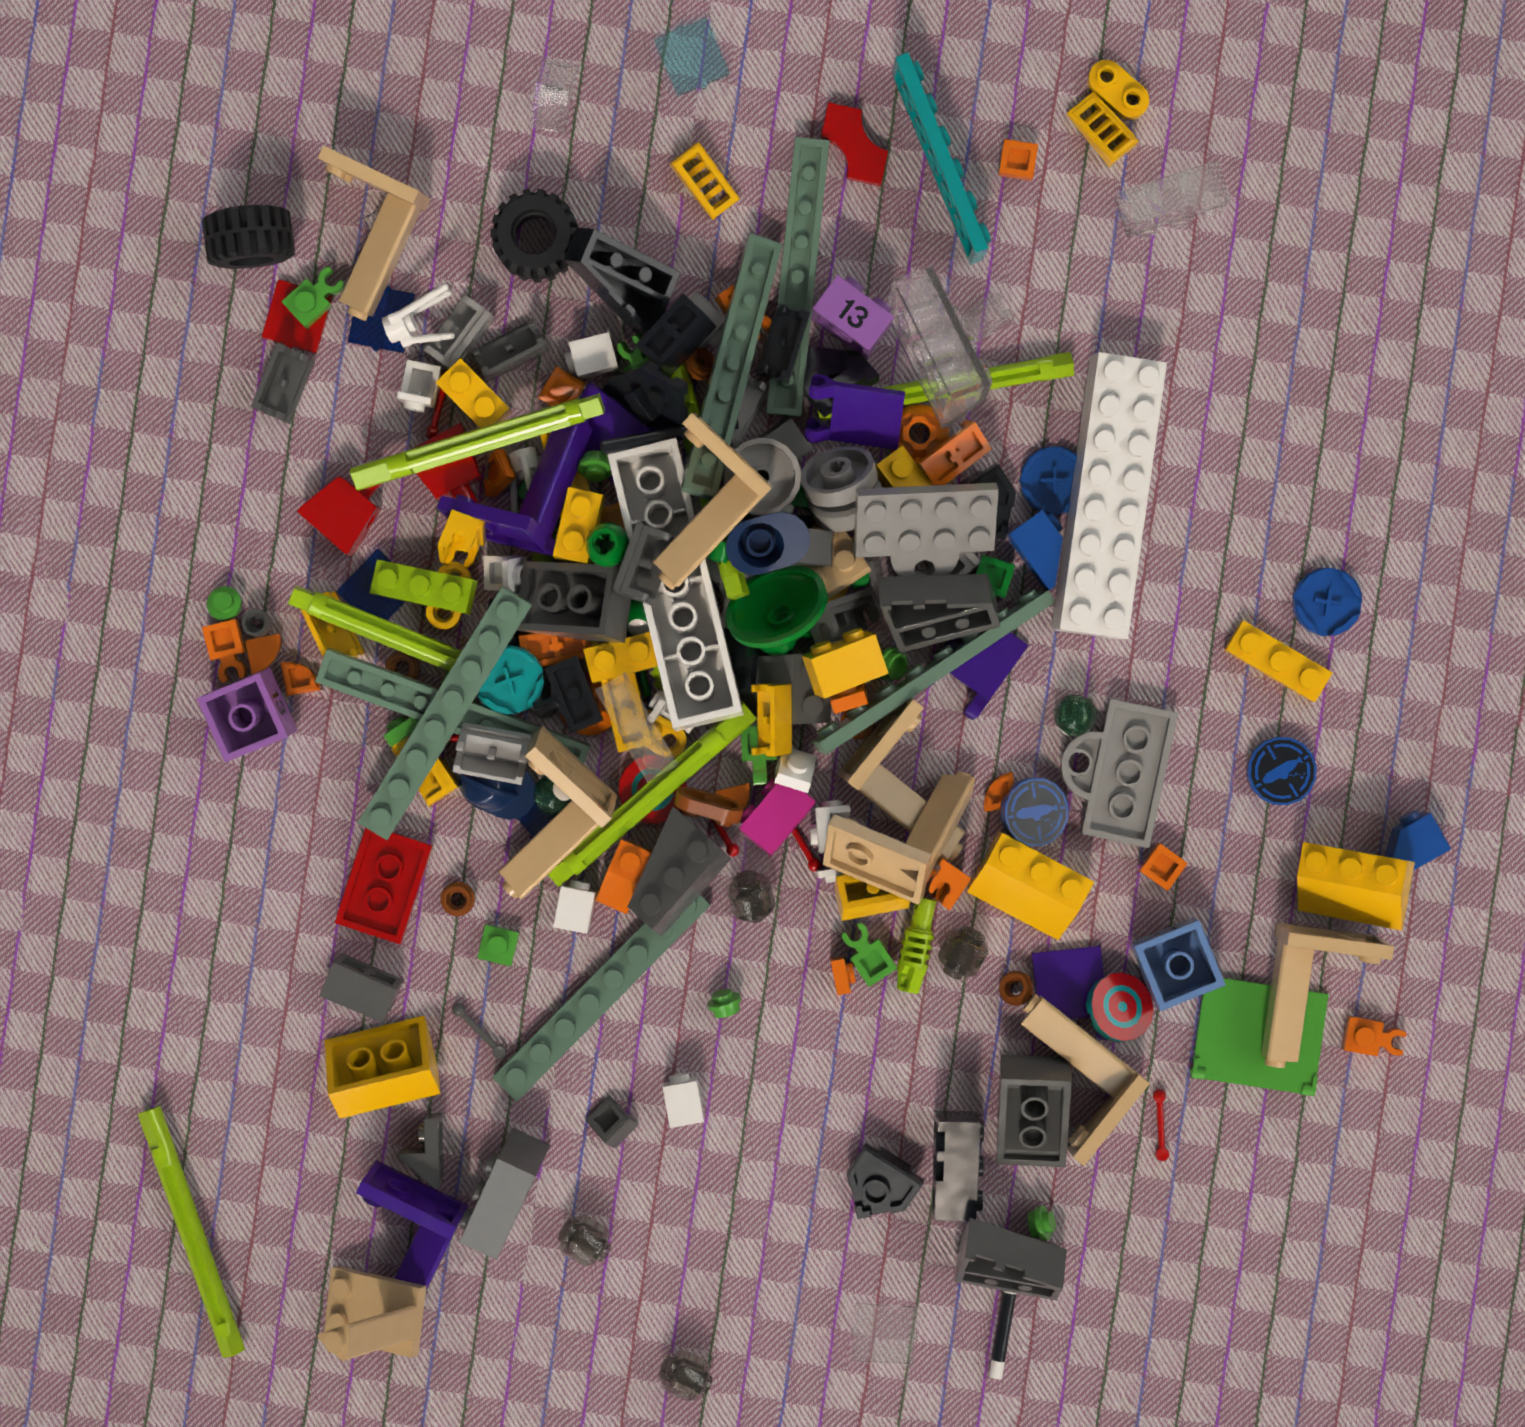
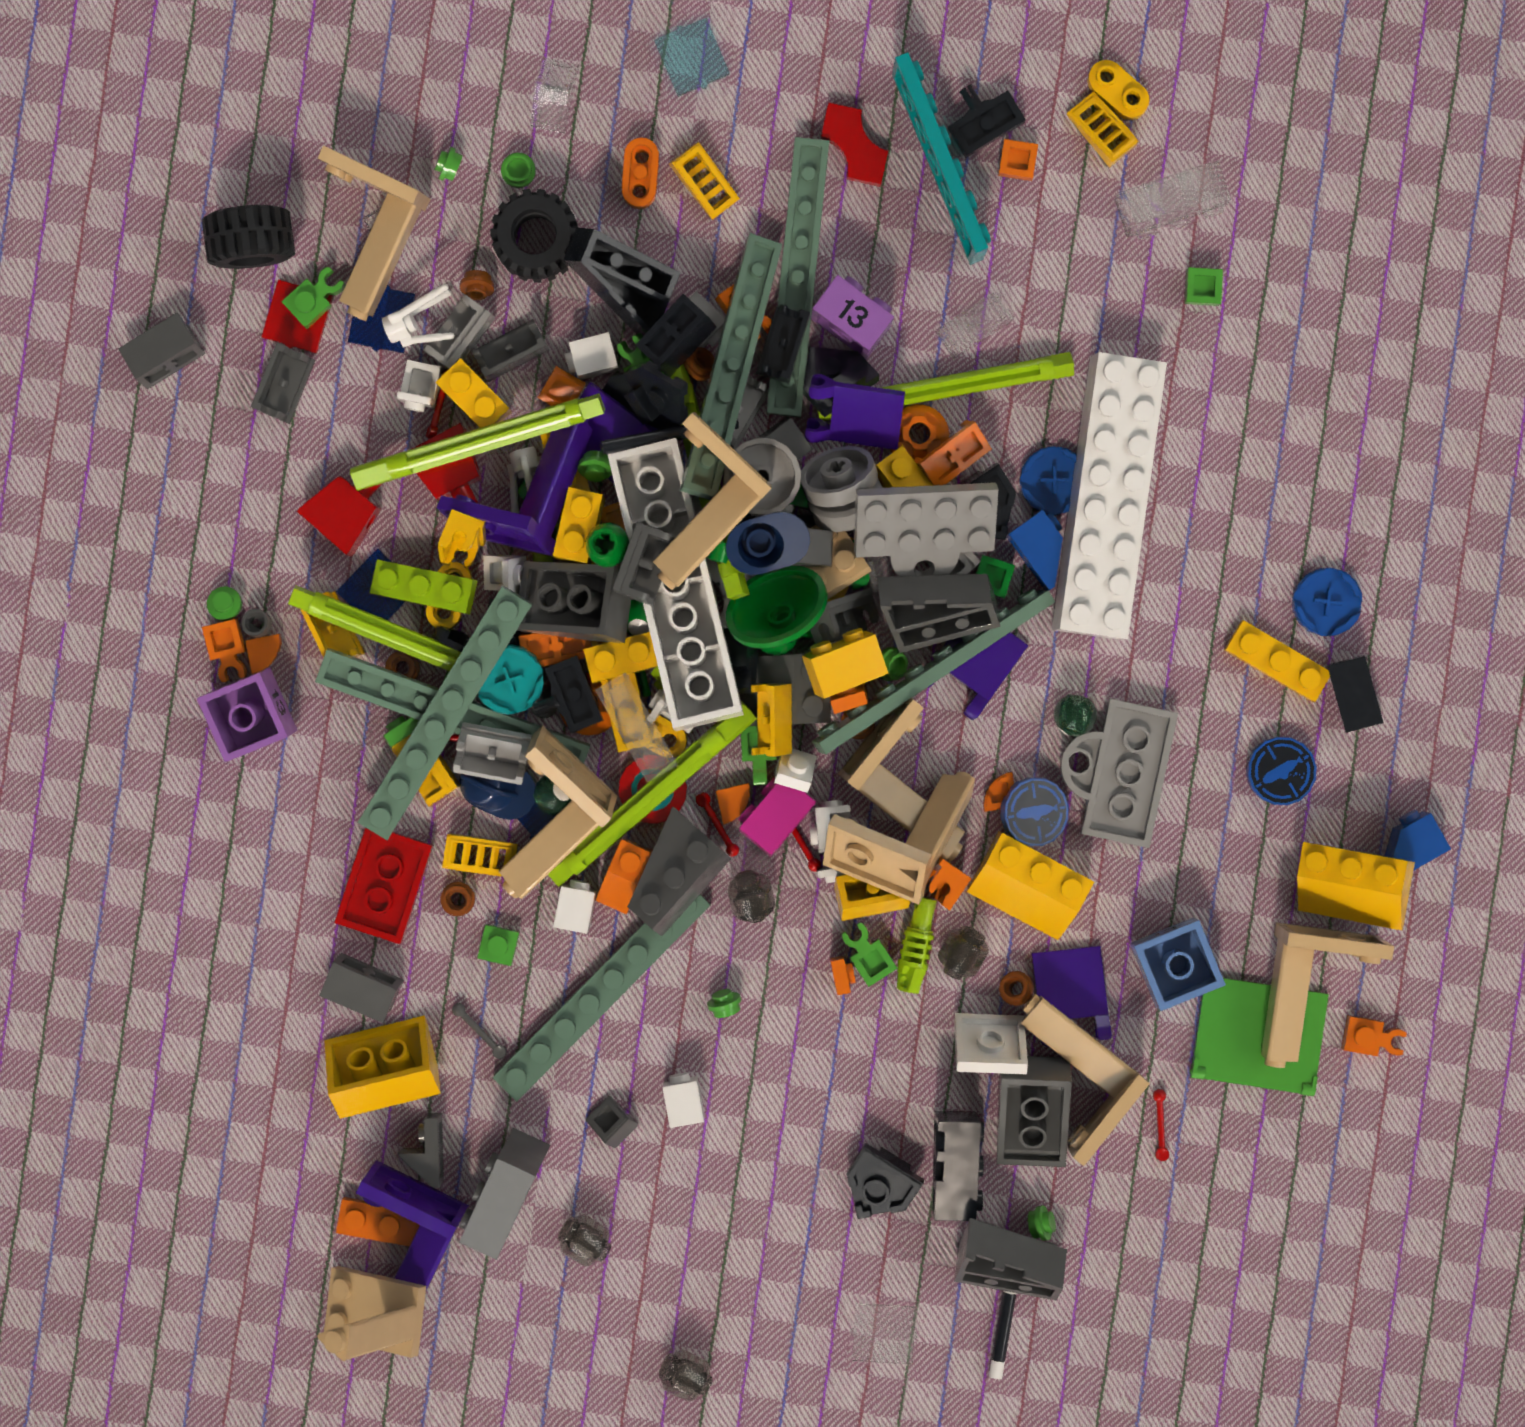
(161, 351): none -> dark grey hinge
(191, 1231): lime piece -> none
(298, 679): orange tile -> none
(374, 1223): none -> orange plate
(448, 164): none -> bright green plate
(451, 637): none -> black tile
(451, 847): none -> yellow slope
(477, 284): none -> dark orange plate
(499, 473): orange tile -> none
(518, 170): none -> bright green plate
(640, 174): none -> orange plate
(698, 802): dark orange plate -> none
(938, 345): clear slope -> none
(984, 121): none -> black plate
(990, 1043): none -> white plate
(1120, 1007): red tile -> none
(1162, 866): orange plate -> none
(1203, 286): none -> bright green plate
(1355, 693): none -> black hinge

